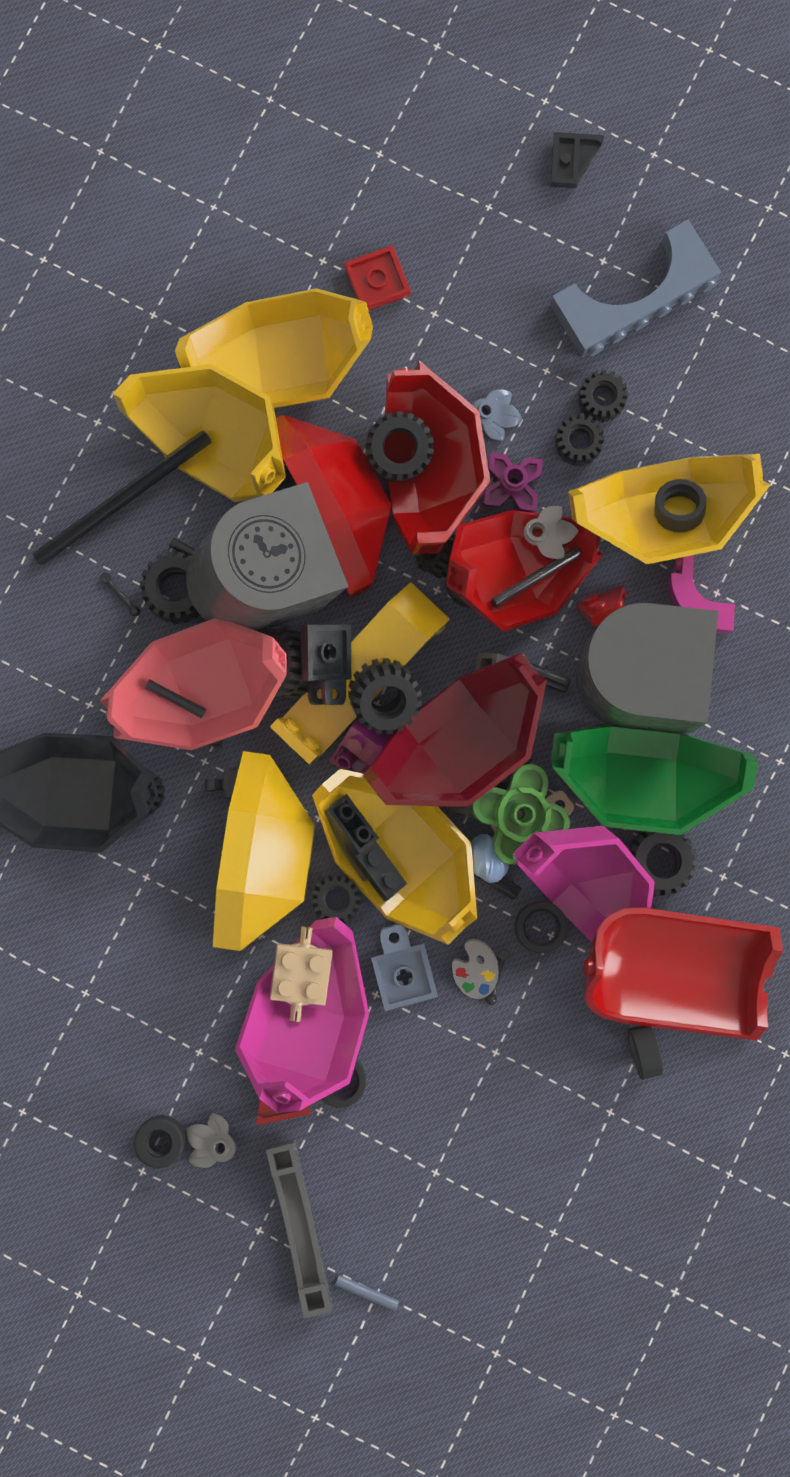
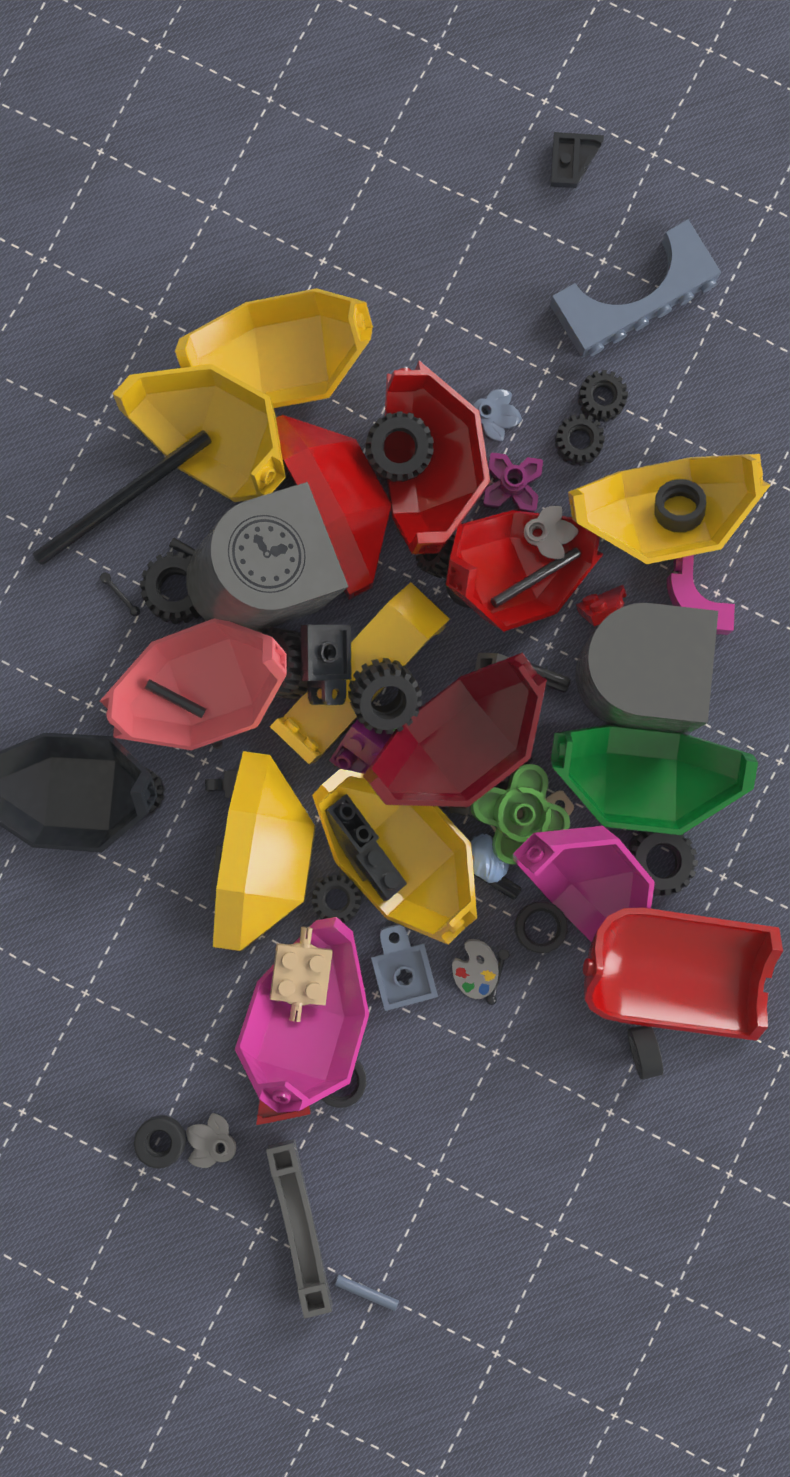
(377, 278): red plate -> none

